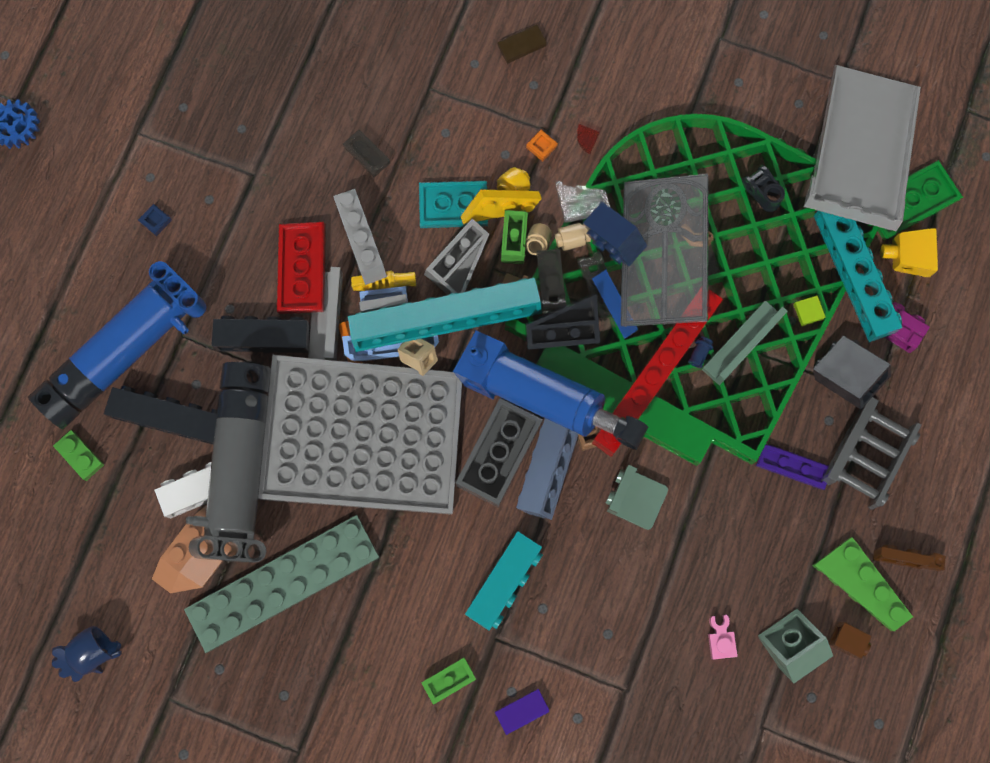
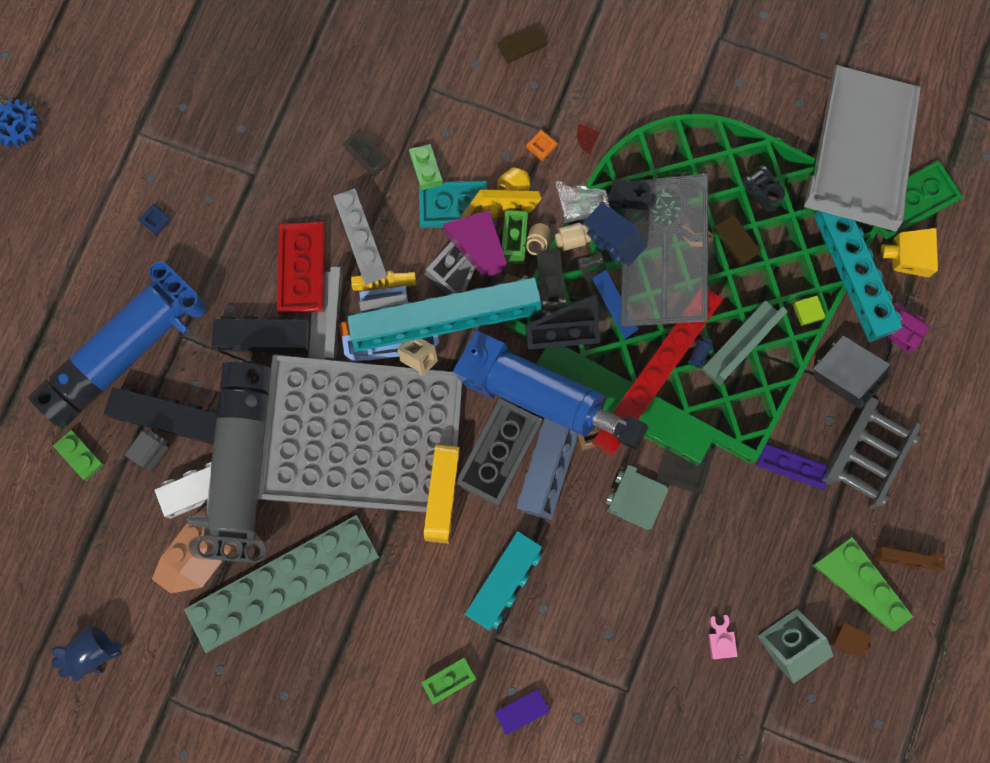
(147, 450): none -> dark grey brick
(425, 167): none -> bright green plate
(441, 494): none -> yellow beam
(477, 241): none -> magenta slope
(631, 195): none -> black piece
(682, 473): none -> clear smoke tile
(737, 240): none -> dark brown tile

